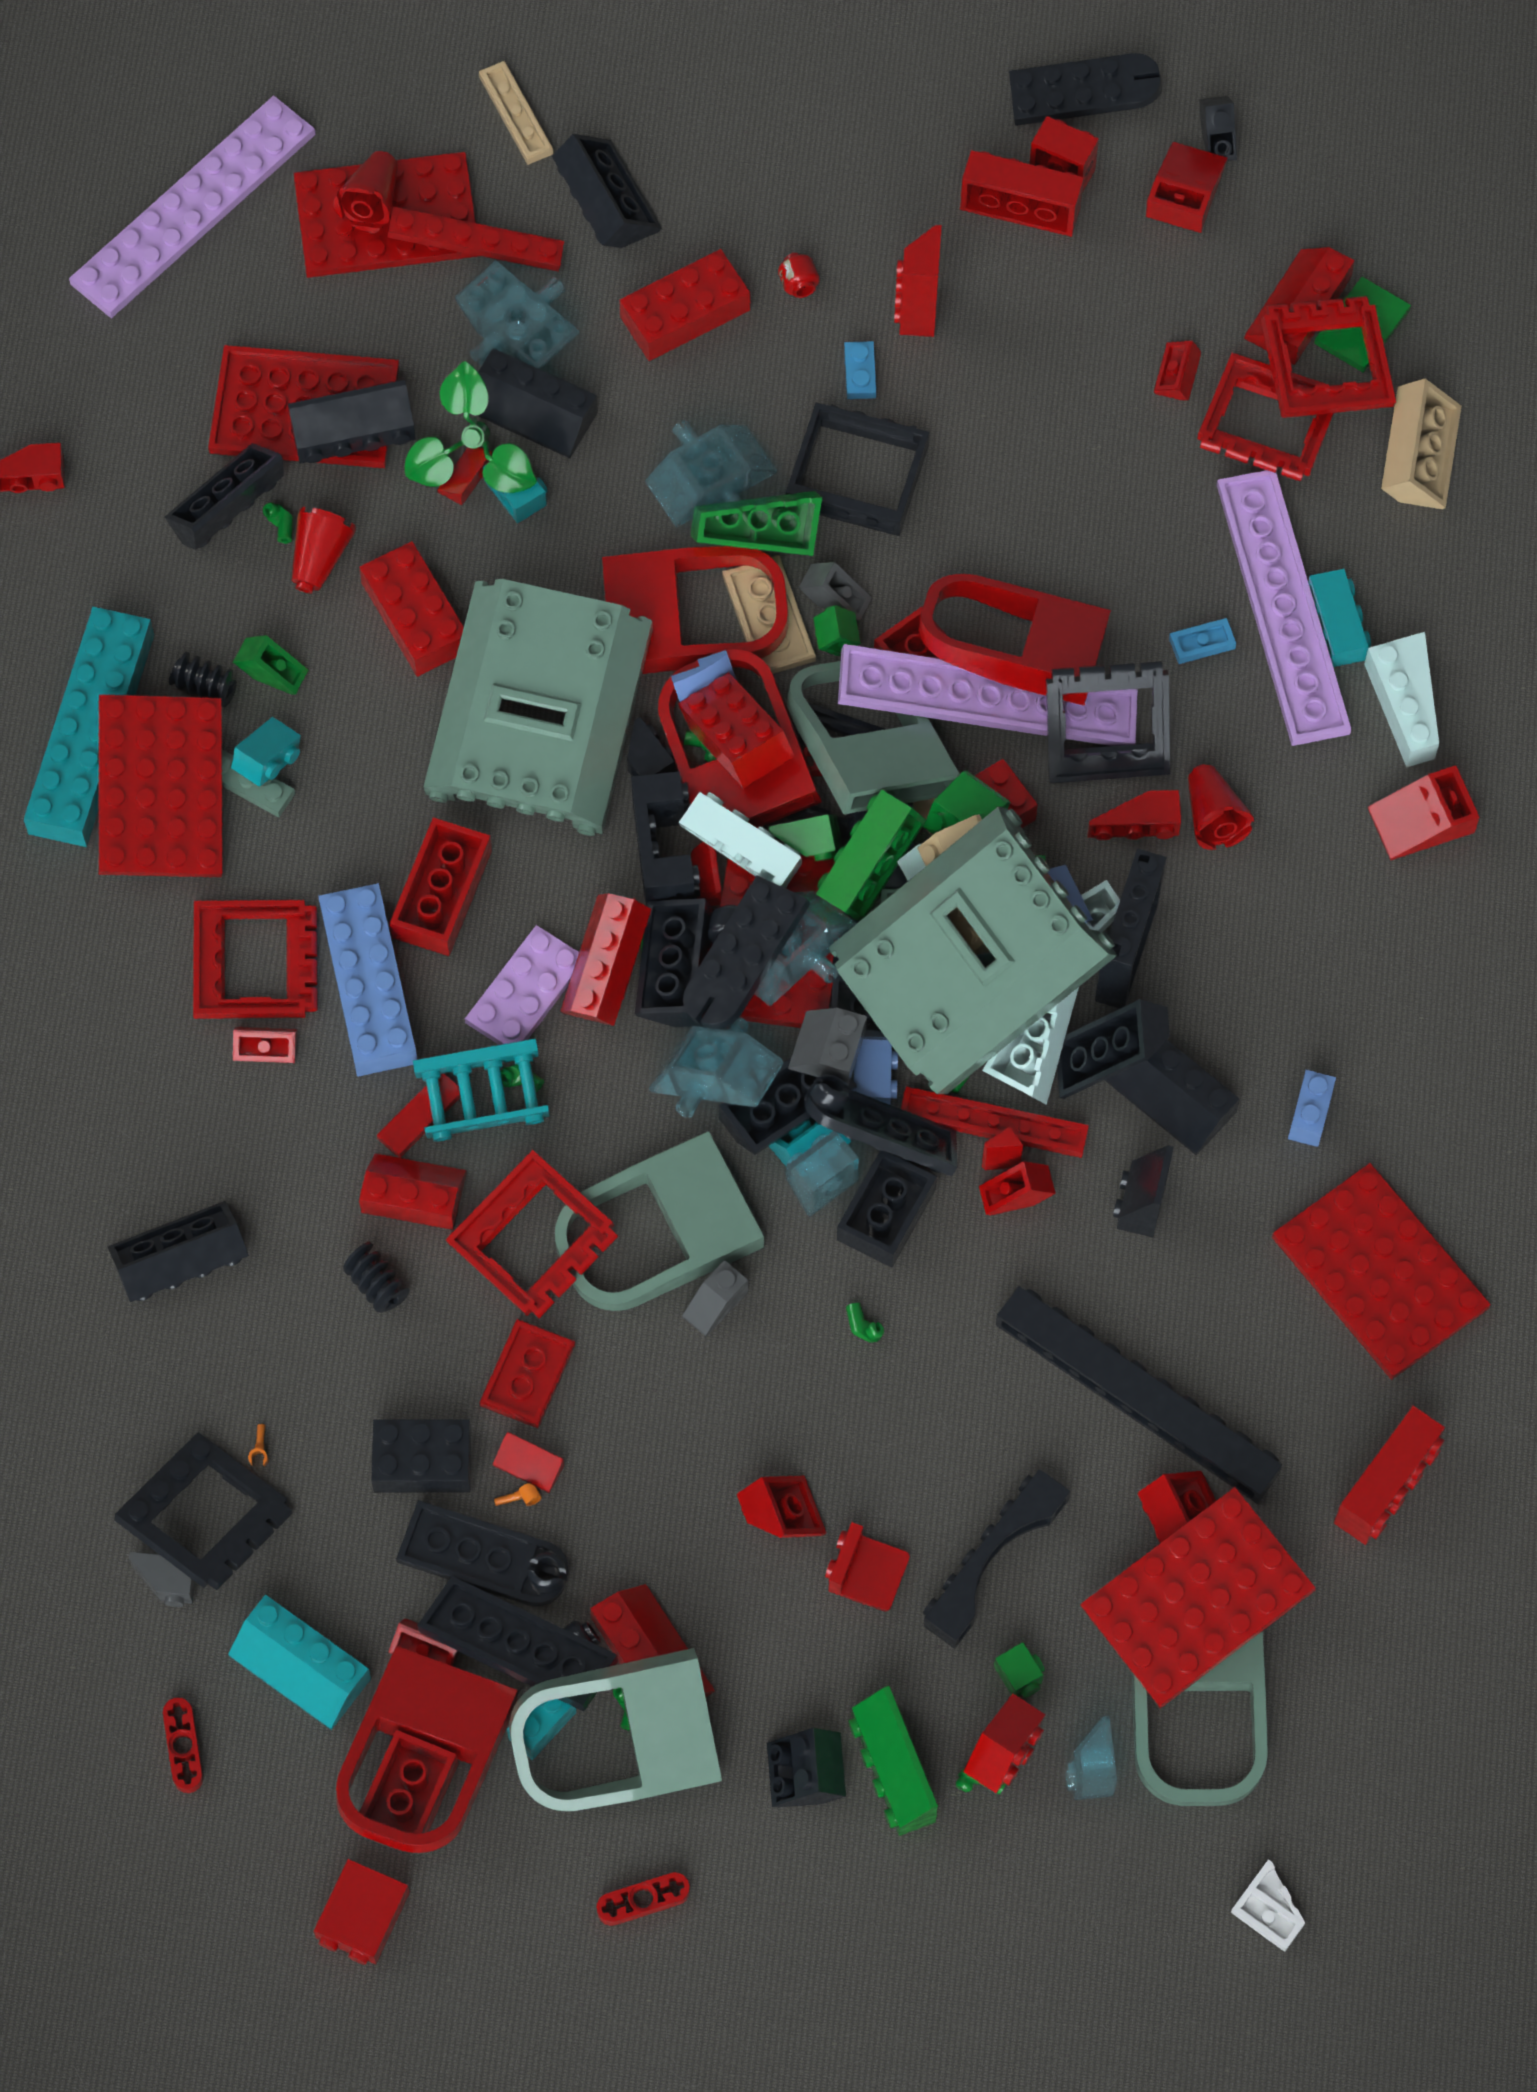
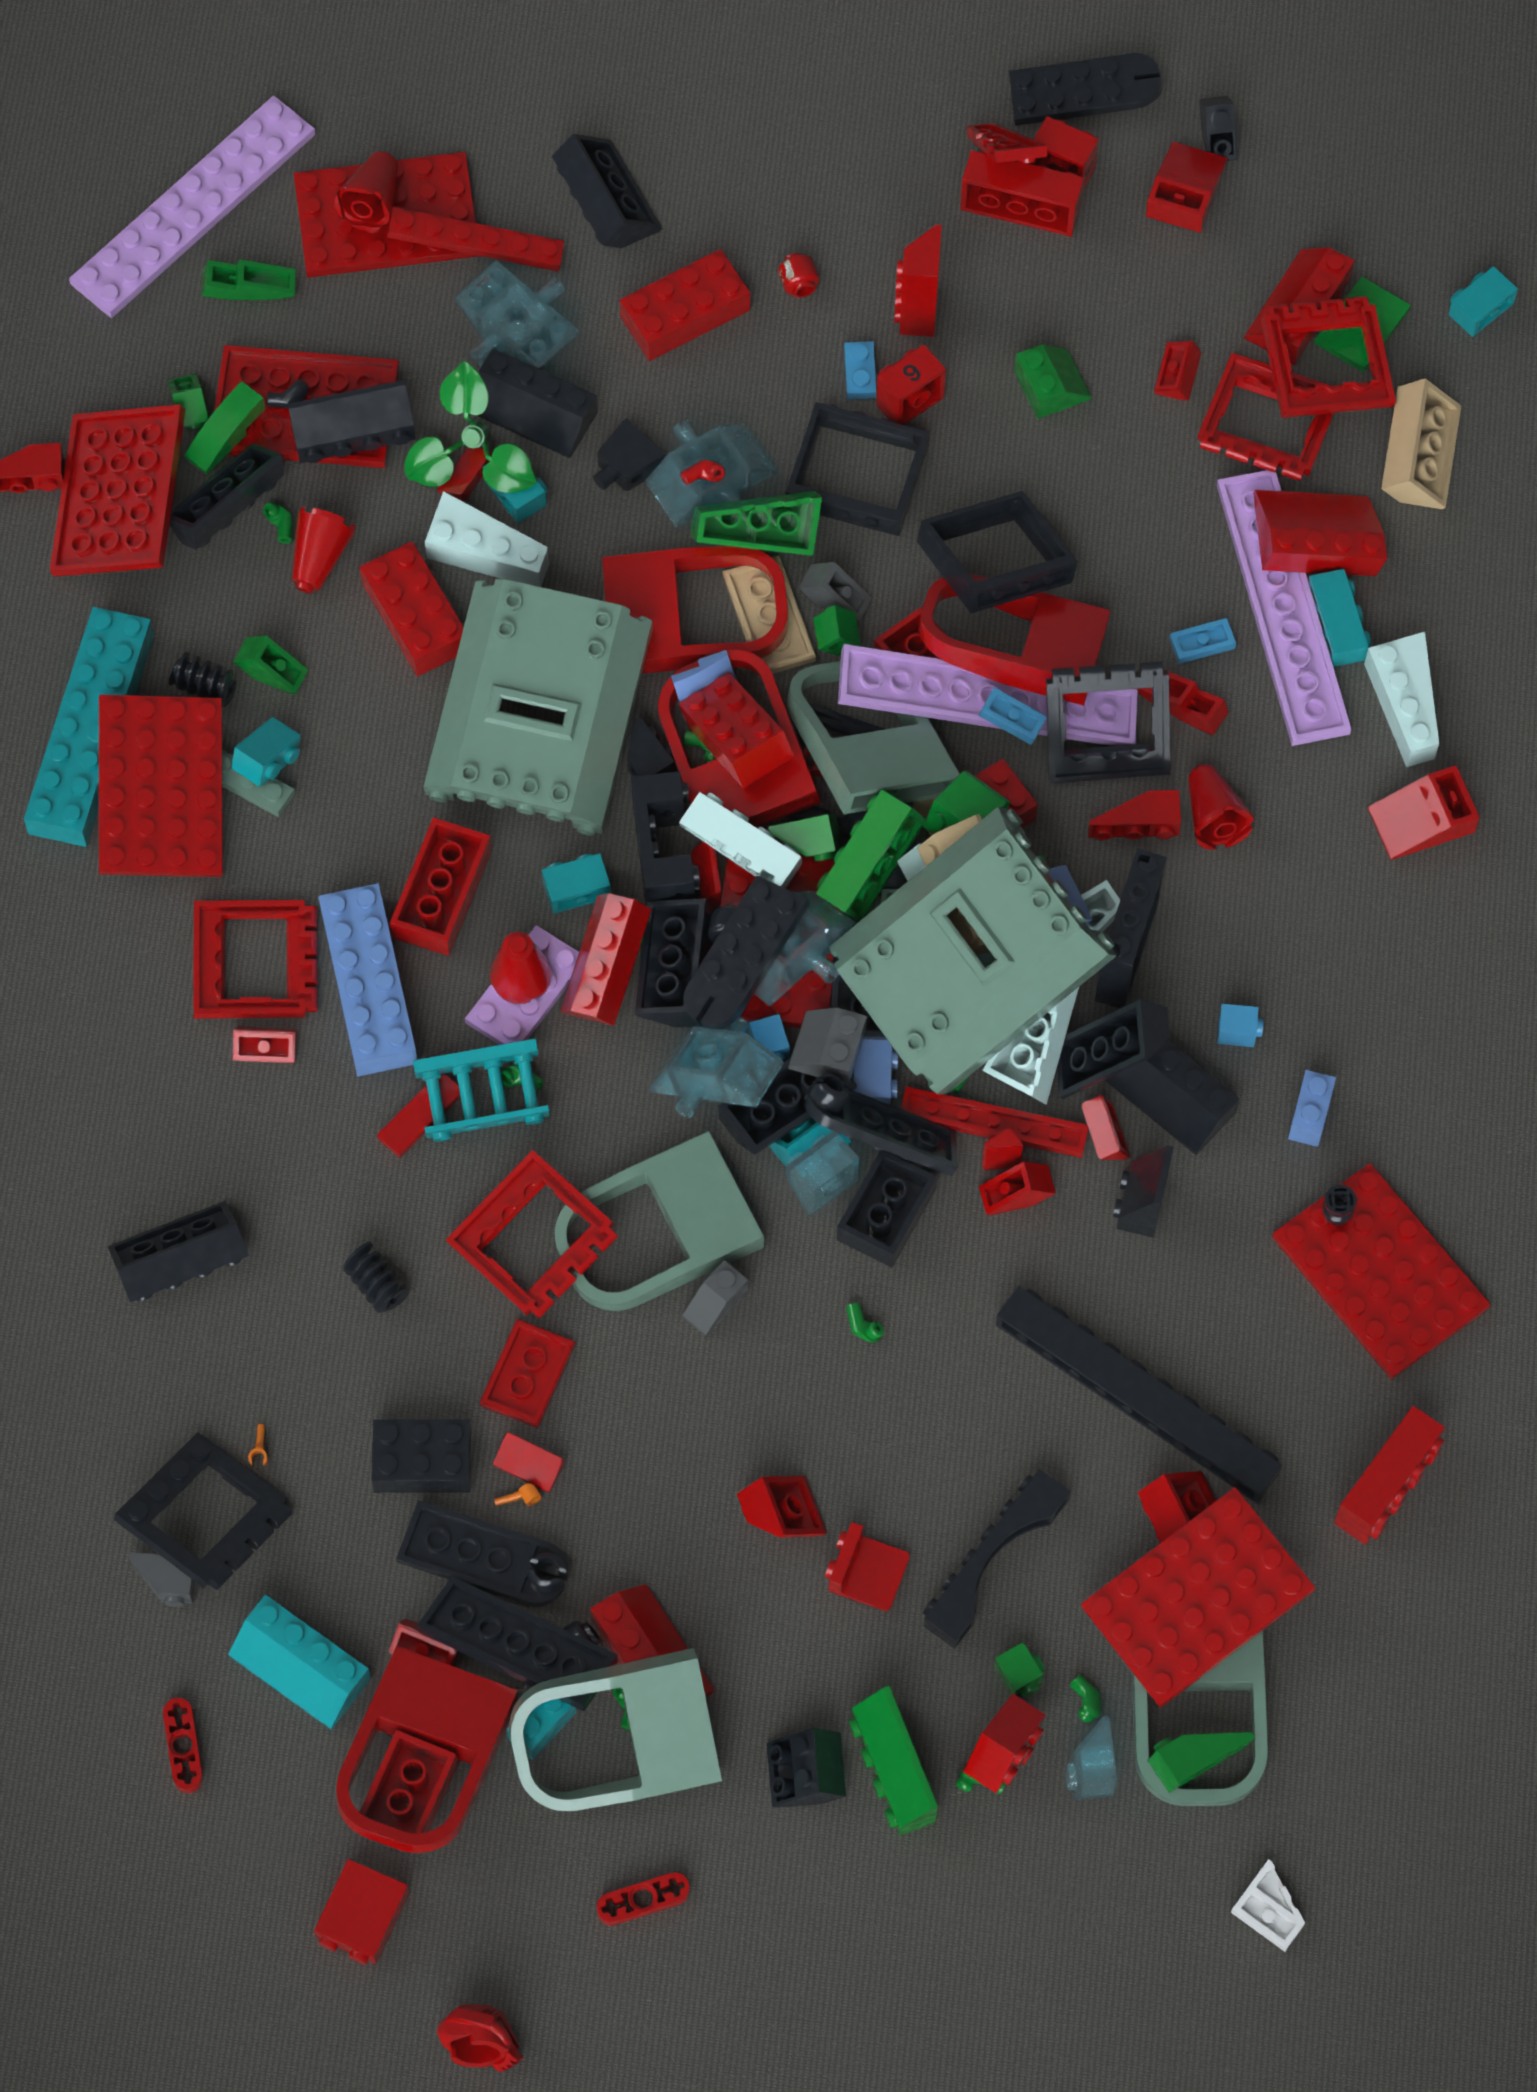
(117, 490): none -> red plate
(188, 393): none -> green slope
(225, 427): none -> green slope
(247, 281): none -> green slope
(296, 392): none -> black arm
(412, 1191): red slope -> none
(471, 2027): none -> red helmet
(483, 544): none -> light aqua wedge
(516, 112): tan tile -> none
(520, 970): none -> red cone
(575, 882): none -> teal brick
(627, 458): none -> black torso
(703, 470): none -> red arm
(771, 1034): none -> dark azure brick
(910, 385): none -> red brick
(977, 596): none -> black window
(1004, 144): none -> red wing
(1012, 716): none -> dark azure plate
(1049, 379): none -> green slope
(1090, 1699): none -> green arm
(1105, 1129): none -> slope
(1192, 704): none -> red slope
(1193, 1754): none -> green slope
(1239, 1025): none -> dark azure brick
(1318, 533): none -> red slope
(1336, 1211): none -> black wheel
(1482, 301): none -> teal brick

